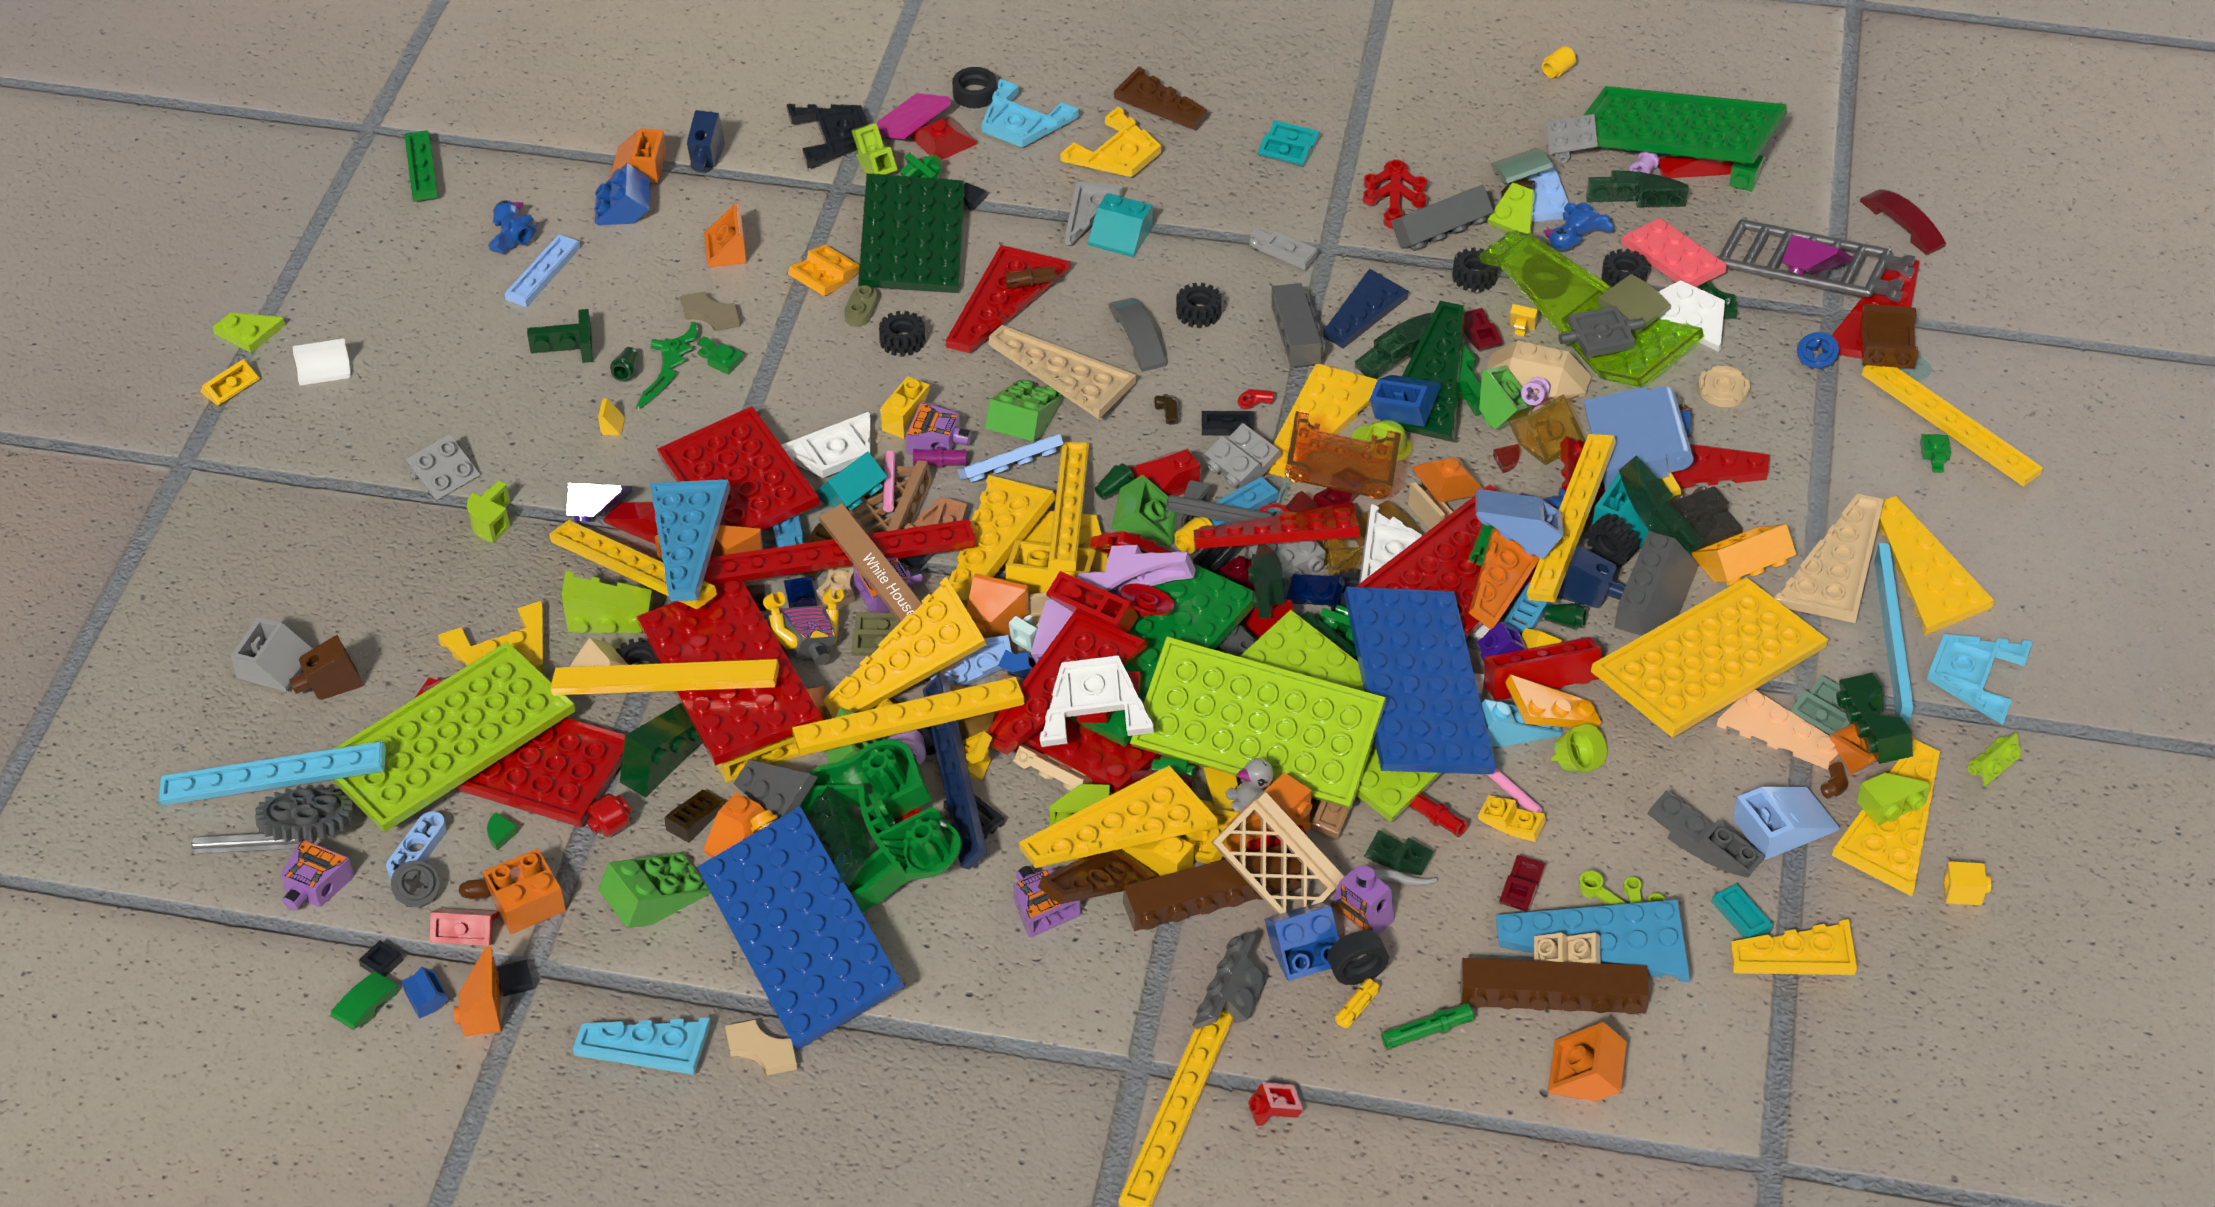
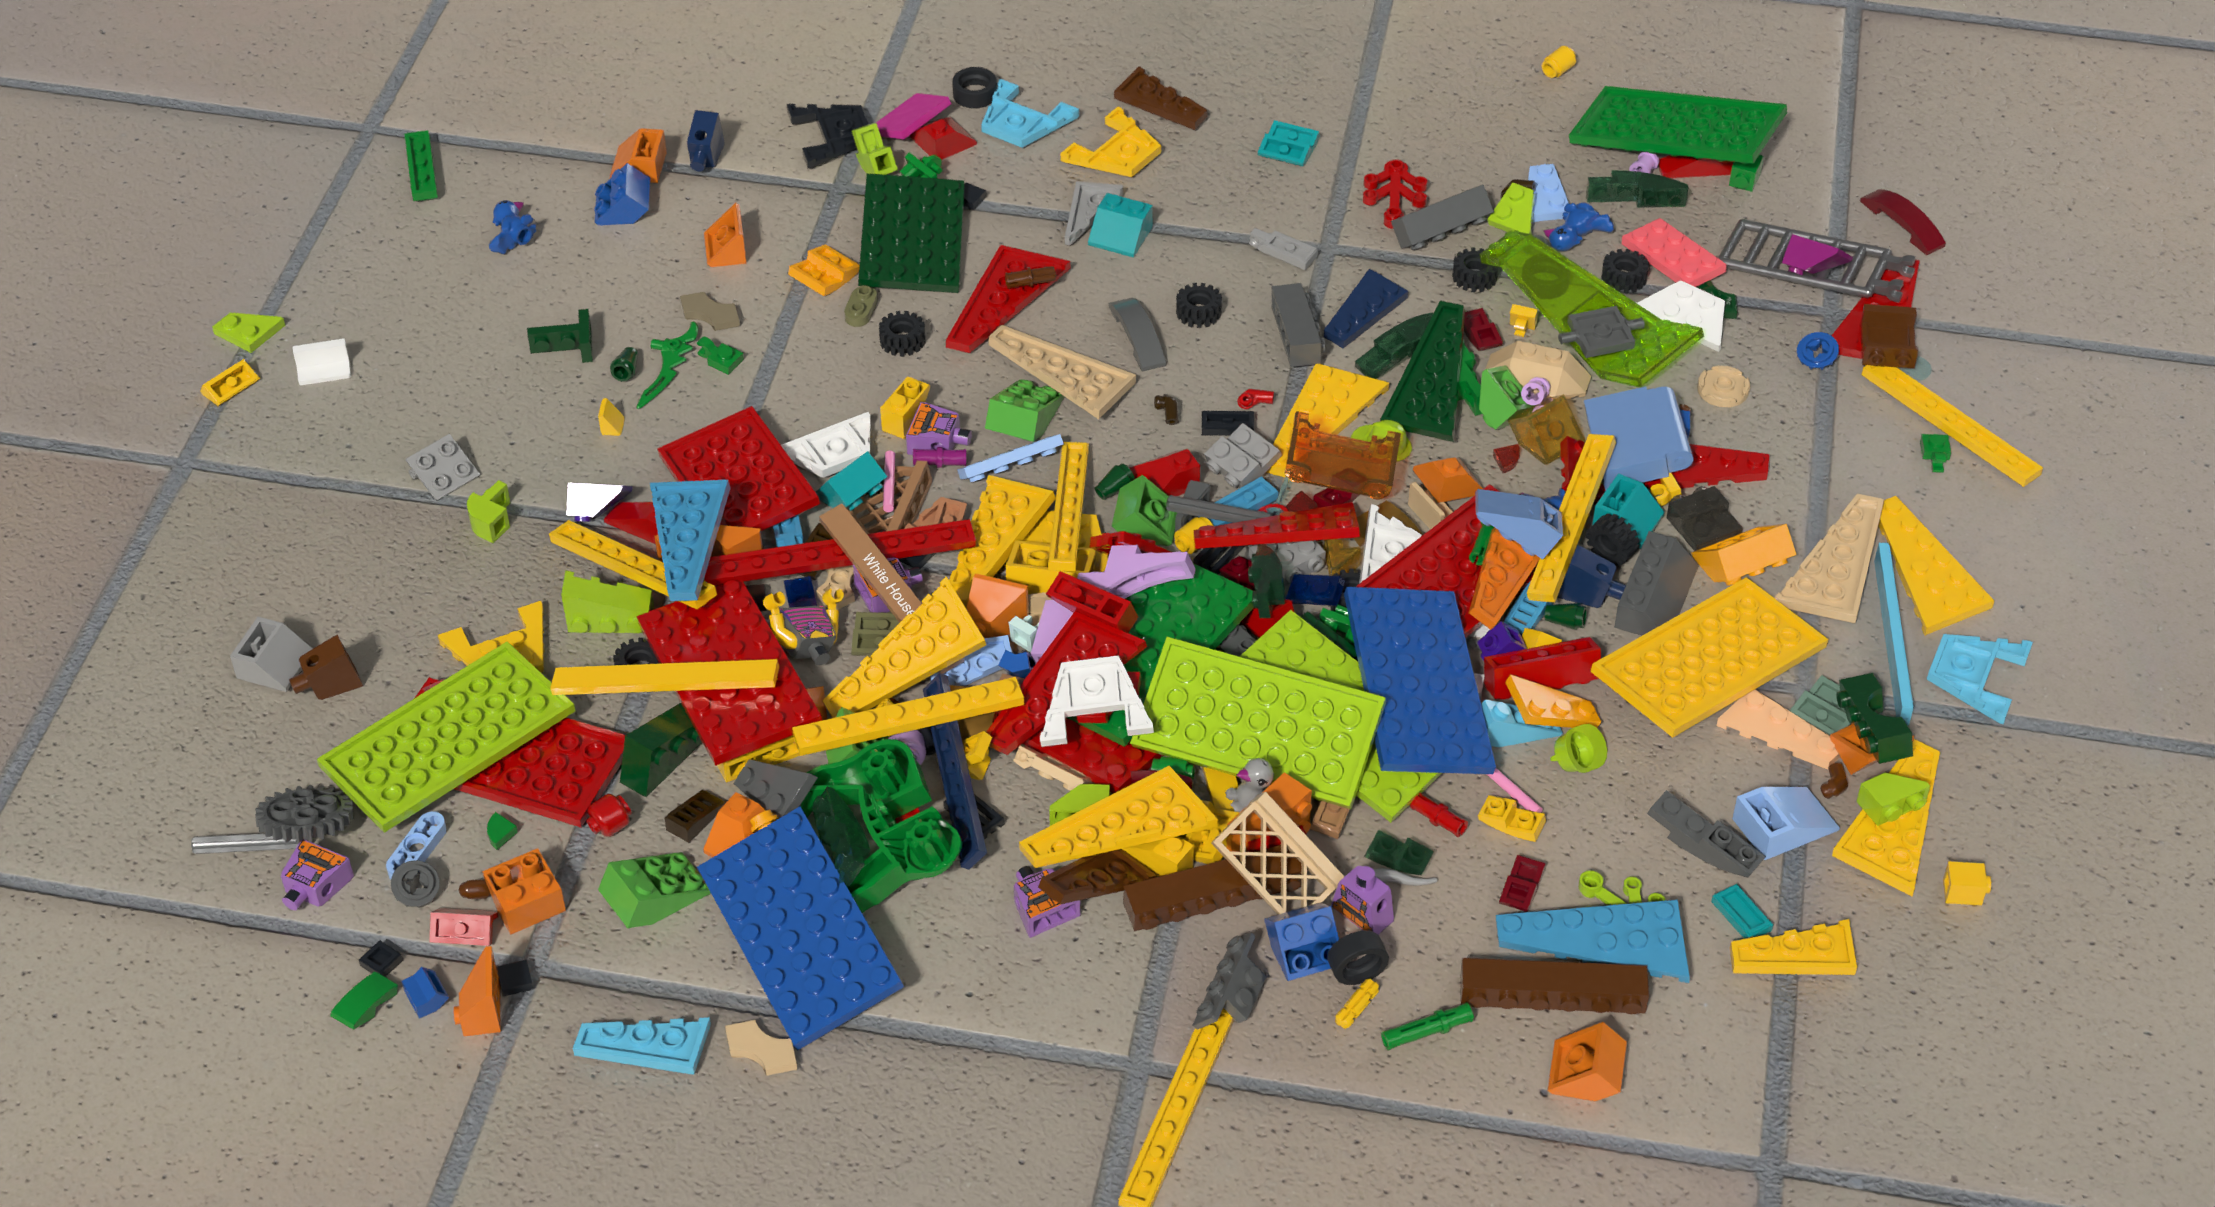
(272, 773): medium azure tile -> none
(542, 270): light blue tile -> none
(597, 654): tan slope -> none
(1147, 599): red dish -> none
(1274, 1100): red bracket -> none
(1404, 399): blue slope -> none
(1521, 165): sand green slope -> none
(1563, 948): tan slope -> none
(1571, 135): light grey hinge -> none
(1635, 300): olive slope -> none
(1651, 503): clear green slope -> none
(1996, 758): lime hinge -> none

